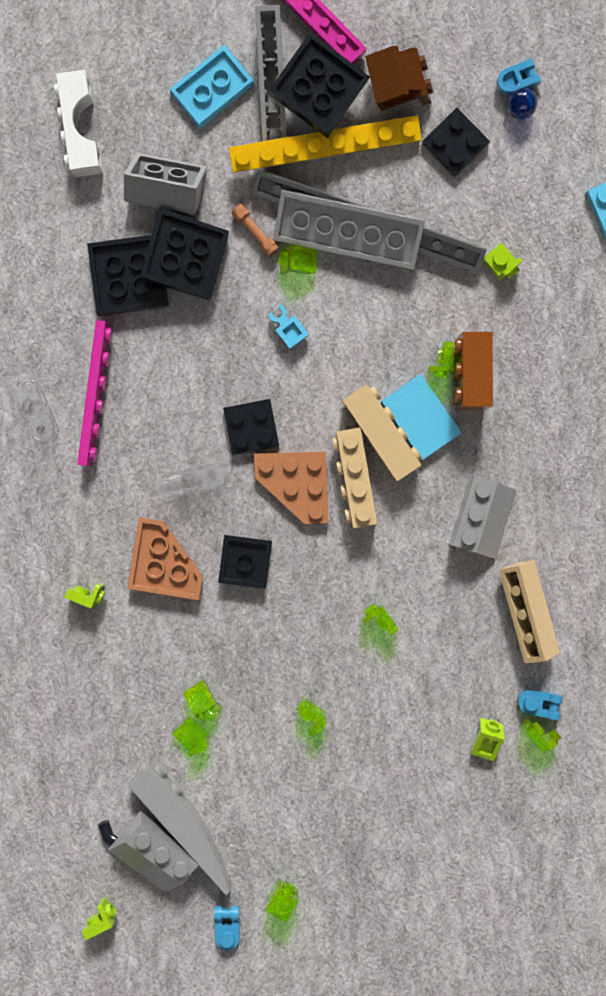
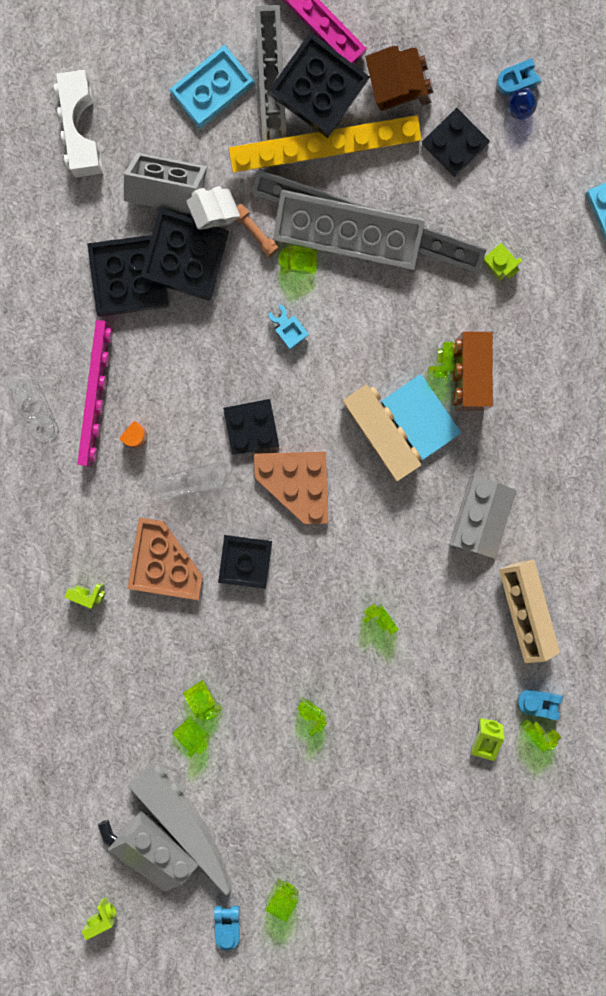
(134, 435): none -> orange brick
(213, 207): none -> white brick
(356, 478): tan brick -> none

